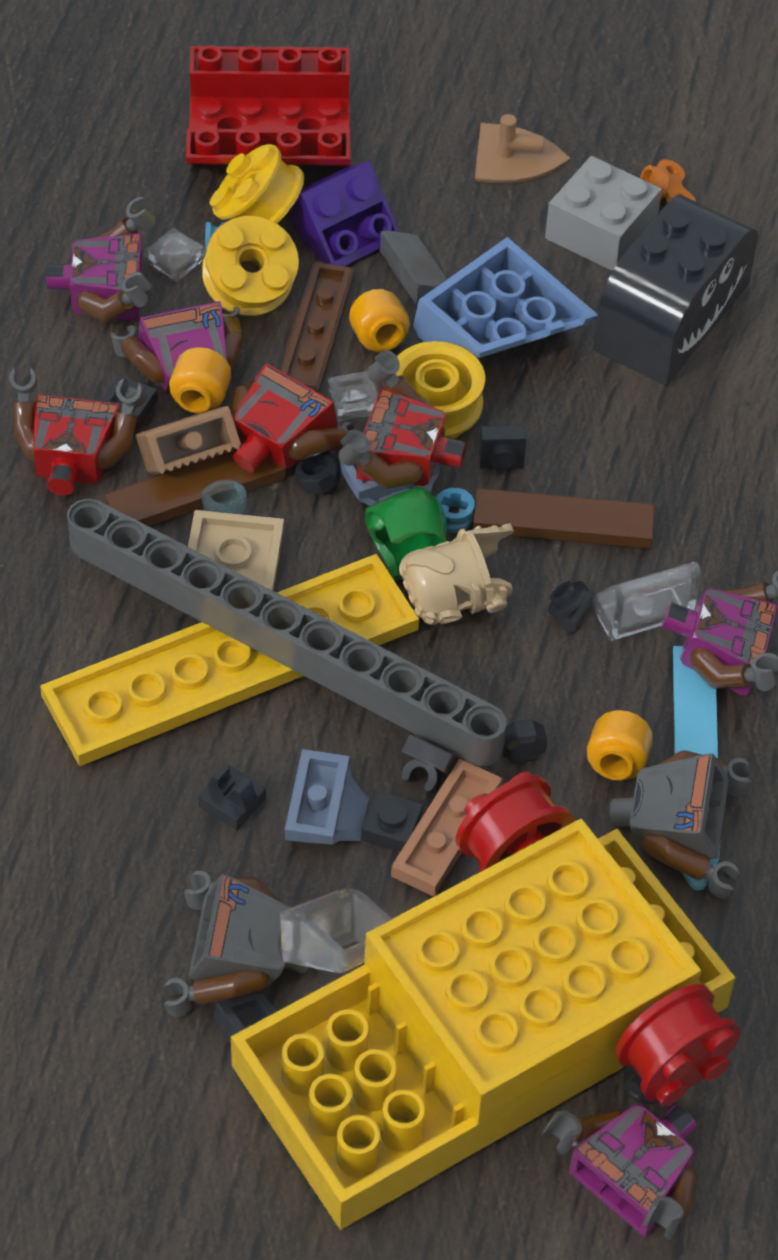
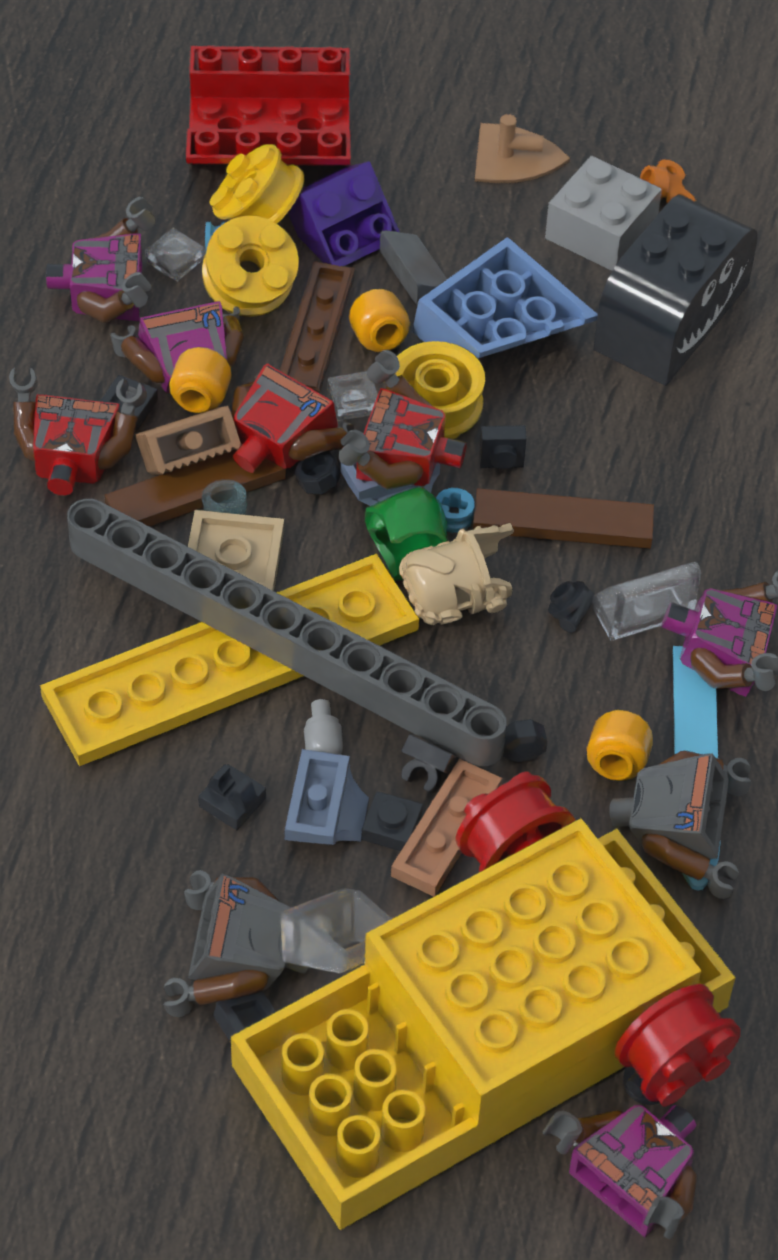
(322, 730): none -> light grey cylinder

